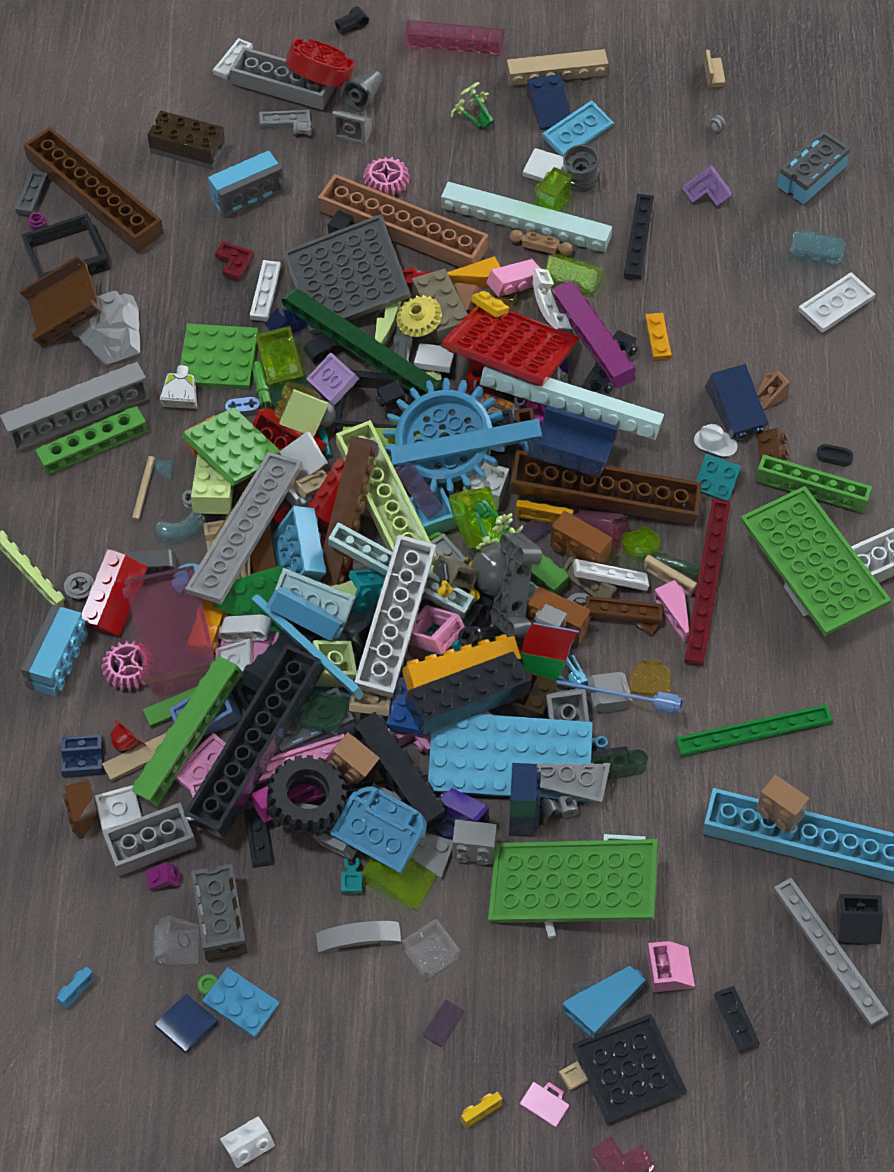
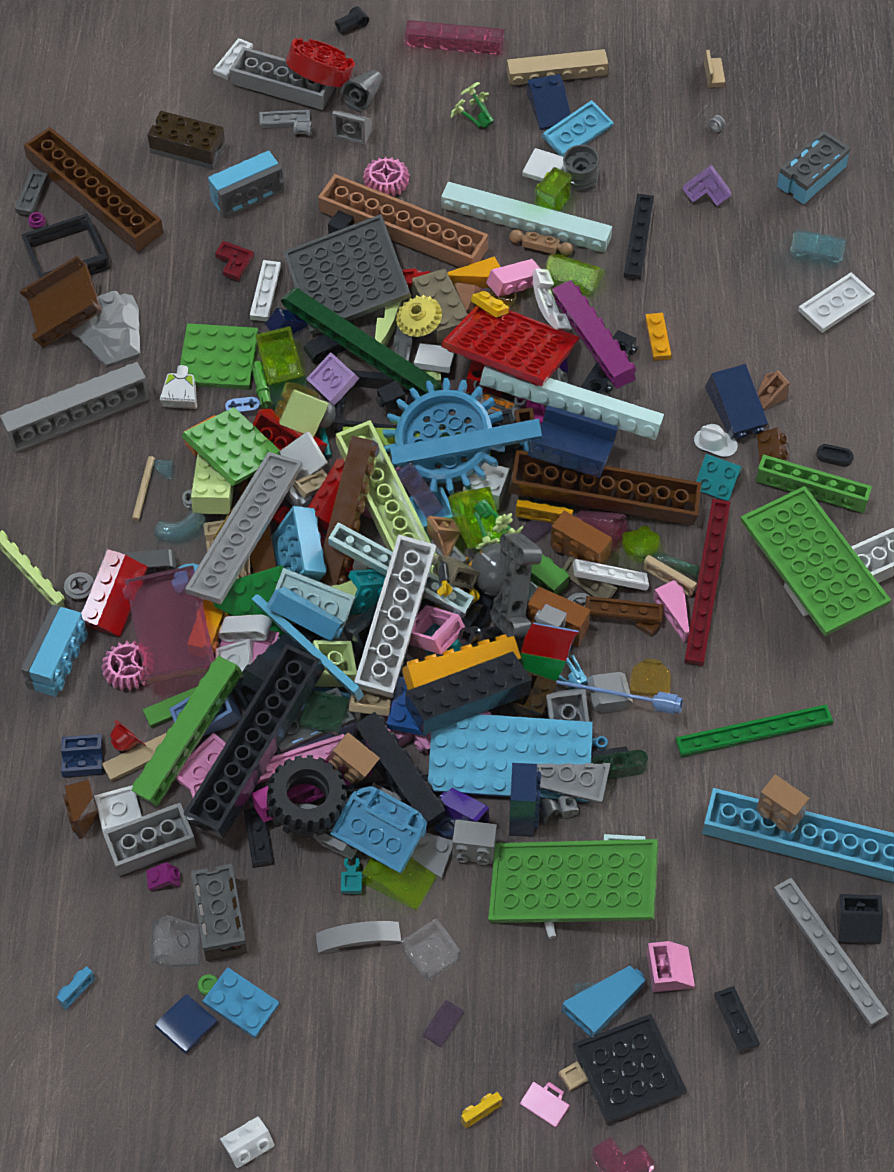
(63, 452): bright green brick -> none
(443, 533): none -> nougat slope

